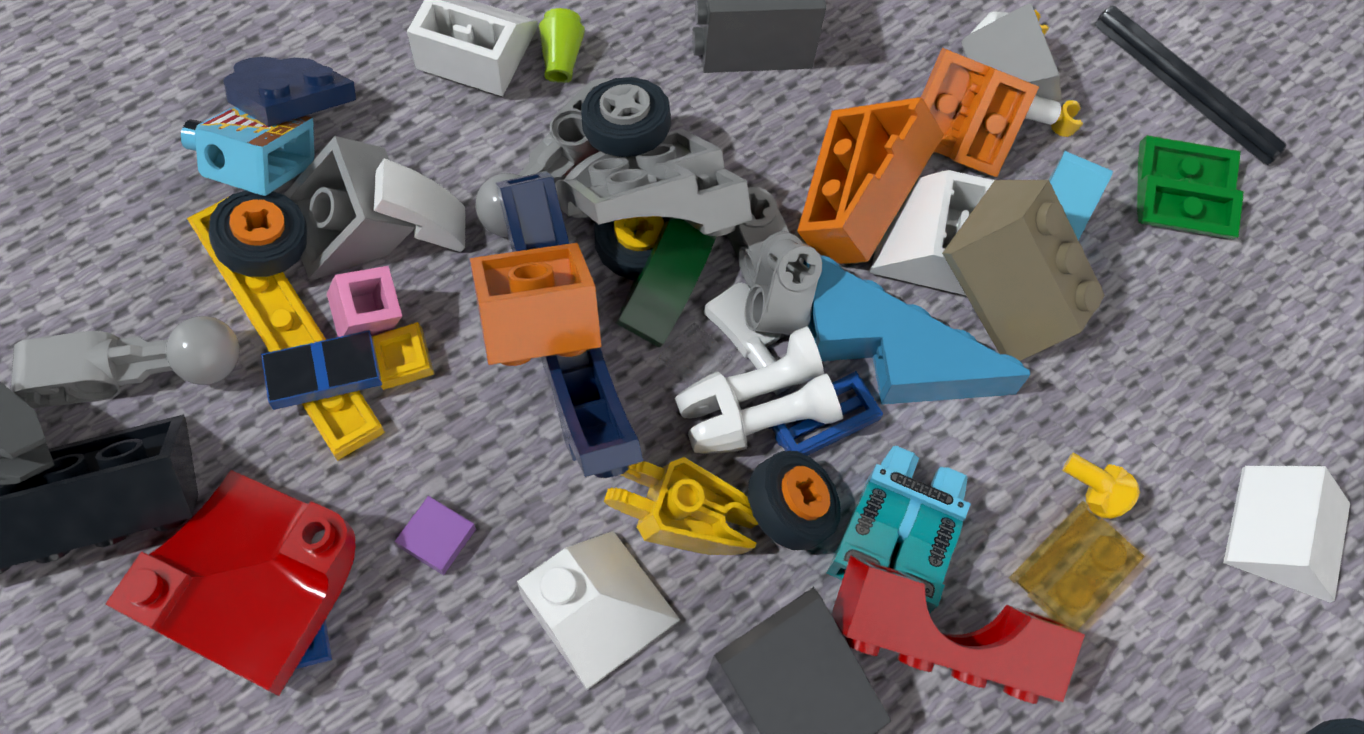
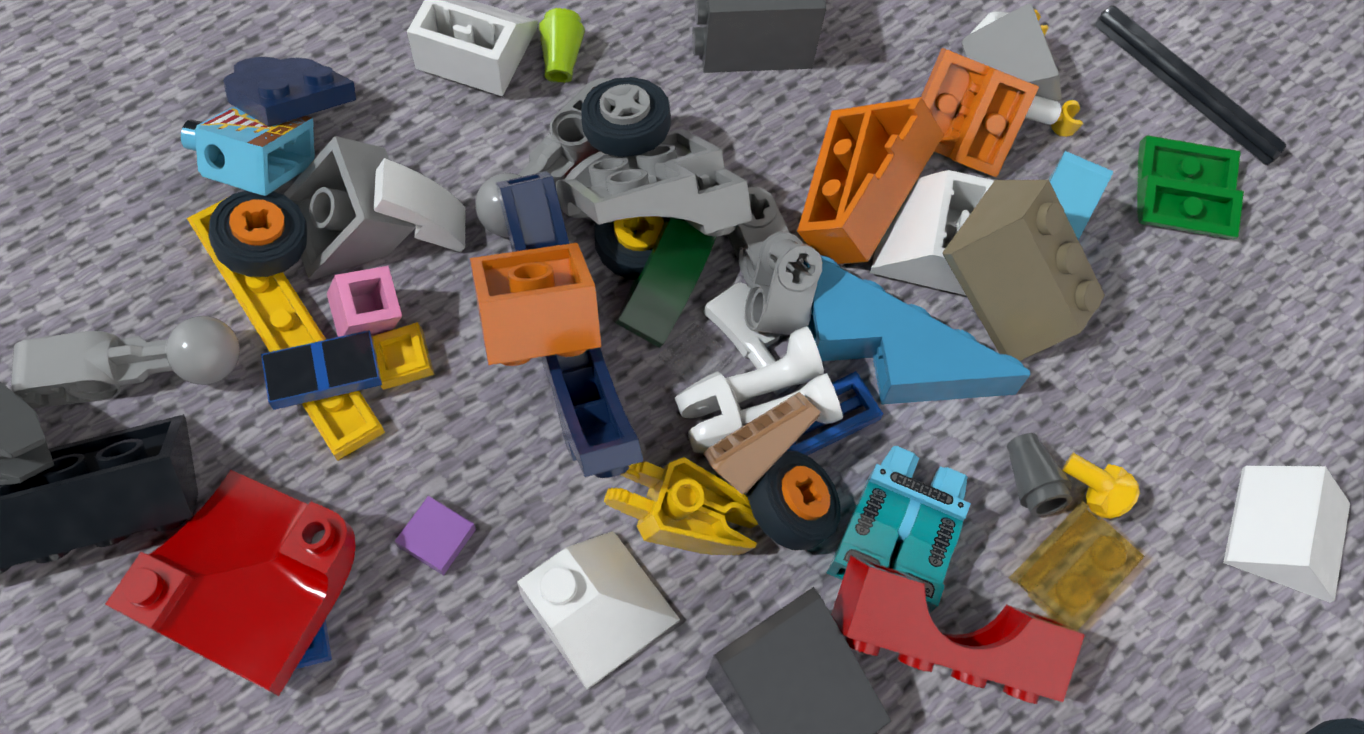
(757, 445): none -> medium nougat slope
(1038, 477): none -> dark grey cone

